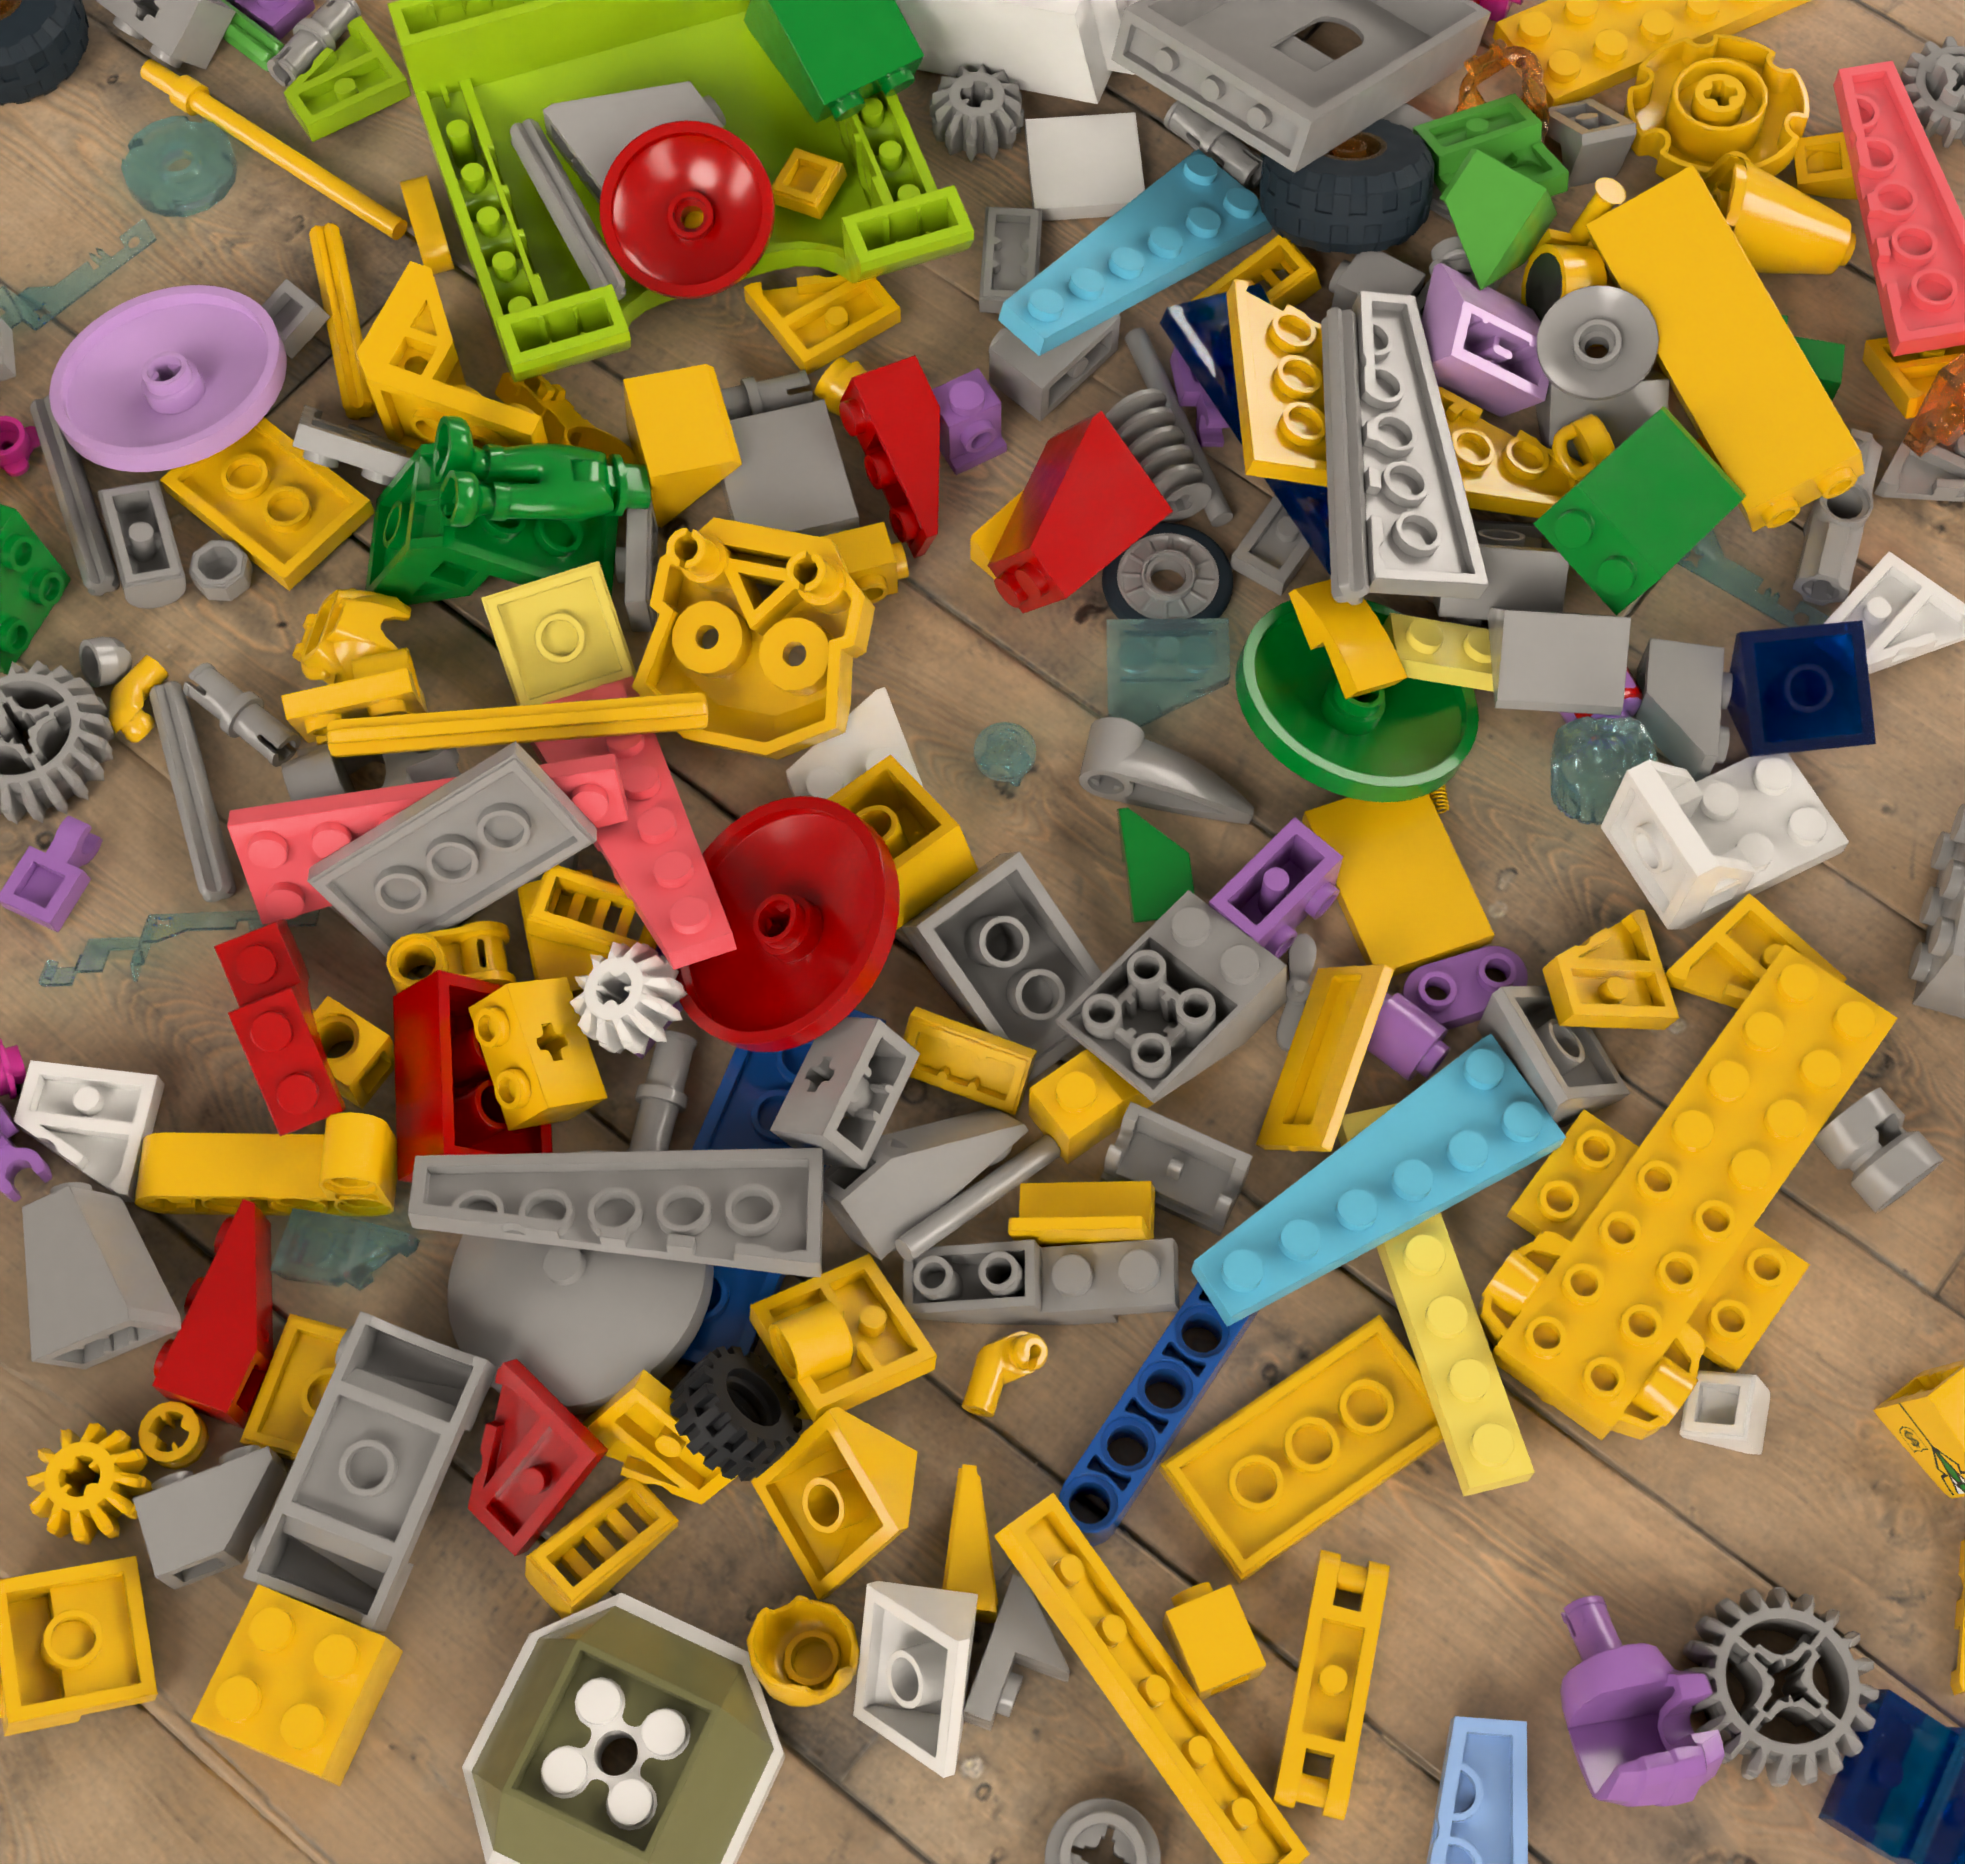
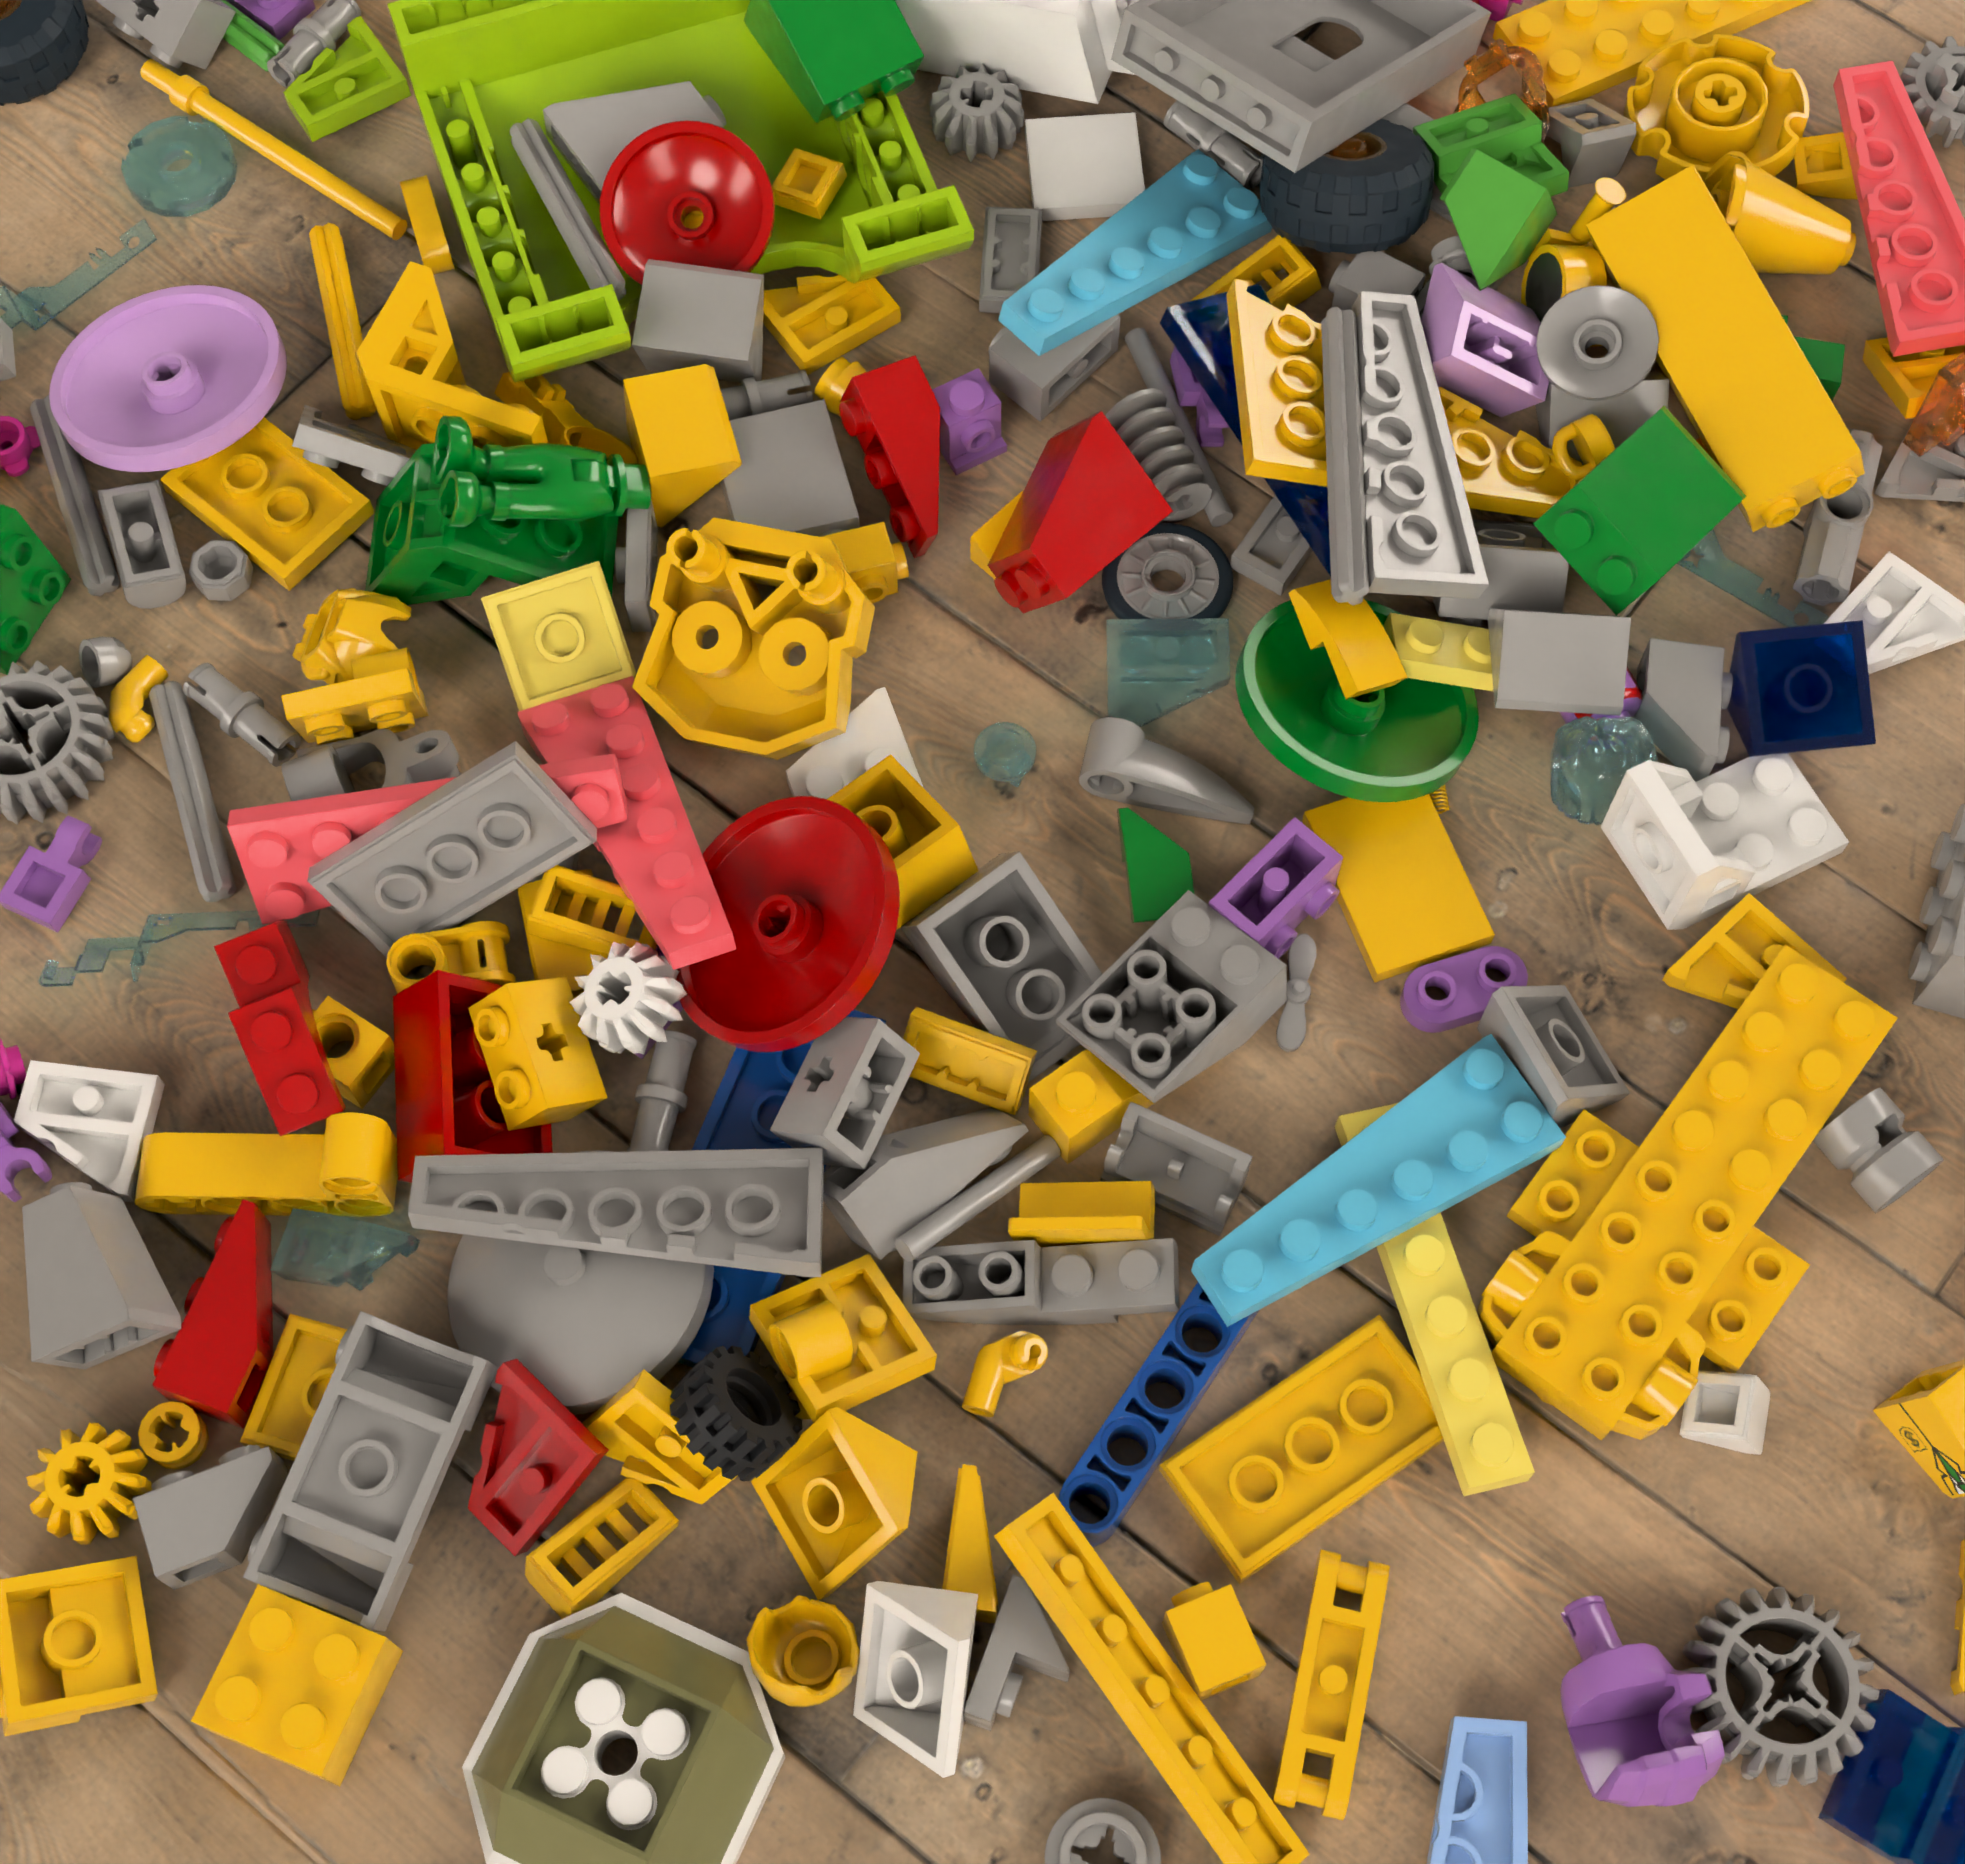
(294, 316): light grey plate -> none
(517, 724): yellow axle -> none
(700, 318): none -> light grey slope
(1324, 1058): yellow piece -> none
(1407, 1038): medium lavender brick -> none
(1612, 980): yellow wing -> none

